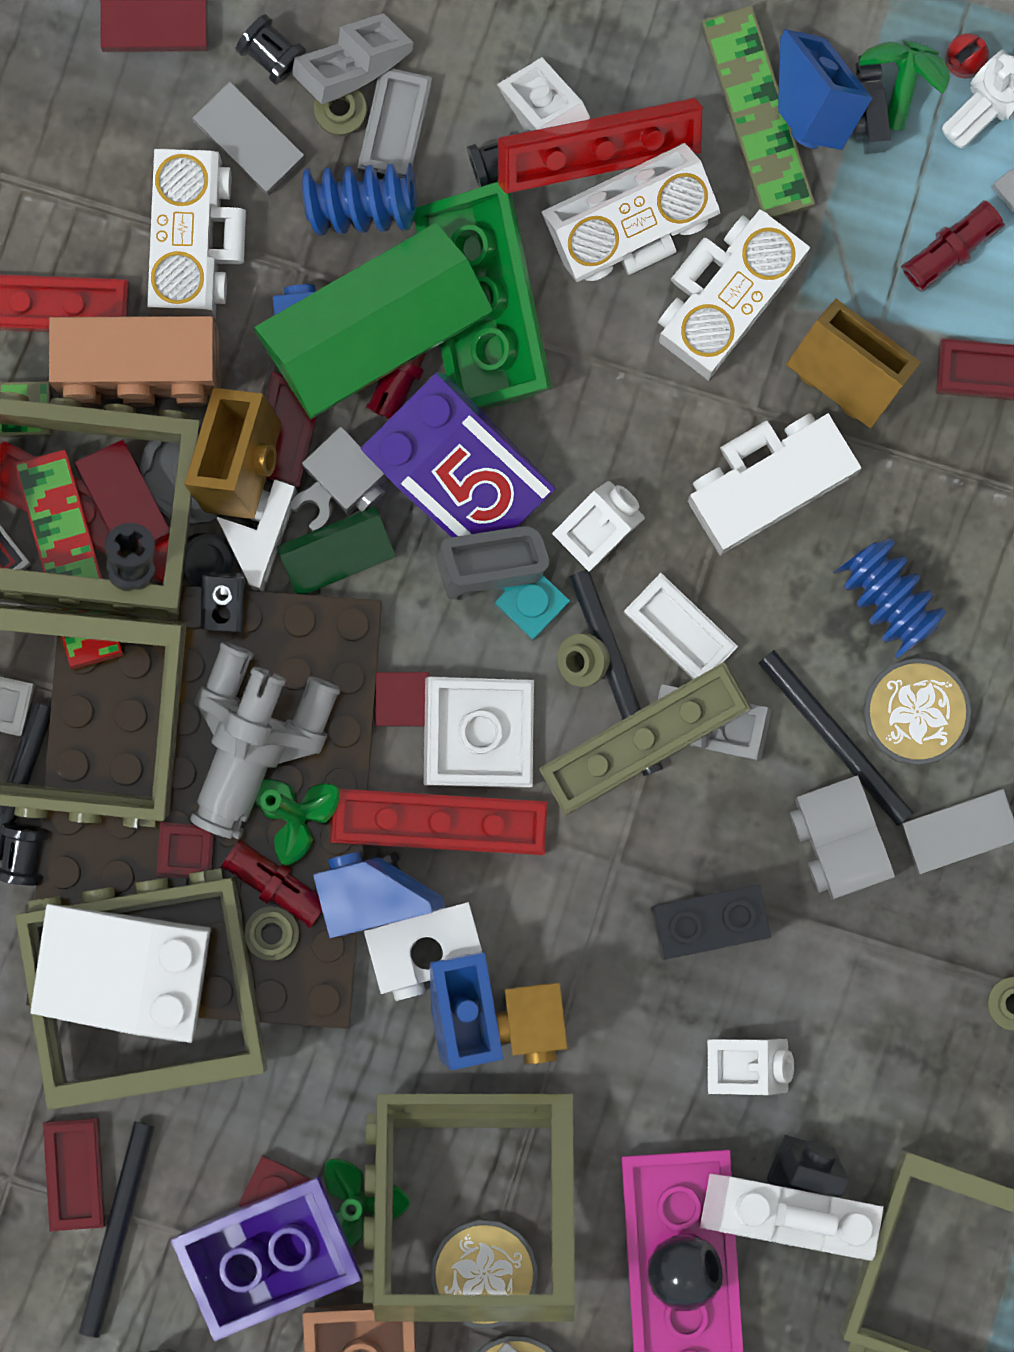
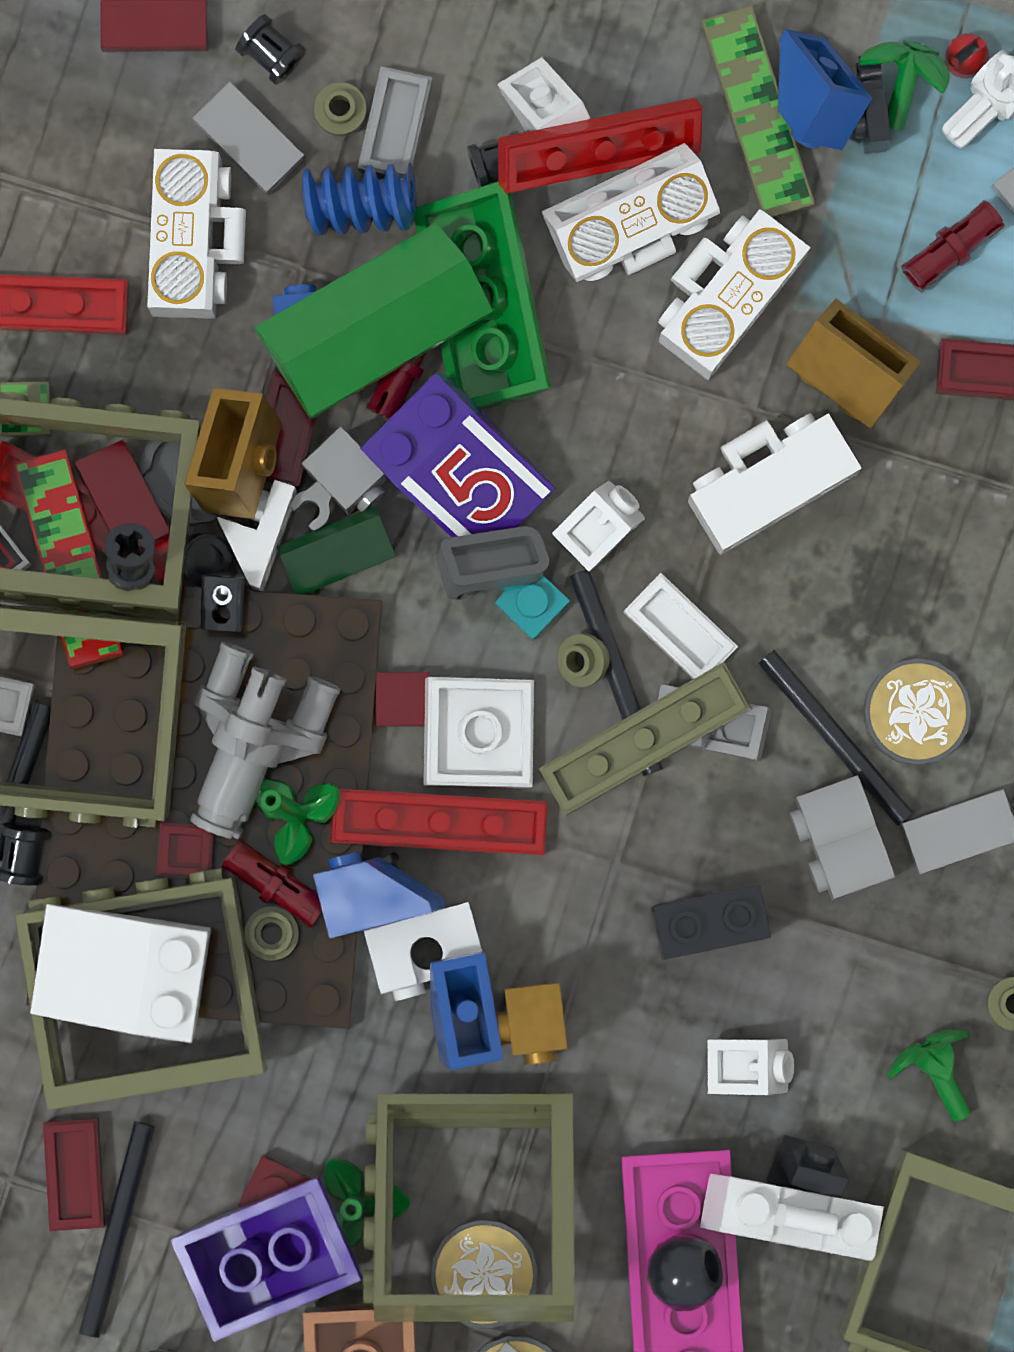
(135, 359): nougat brick -> none
(362, 55): light grey slope -> none
(892, 595): blue piece -> none
(938, 1061): none -> green plant

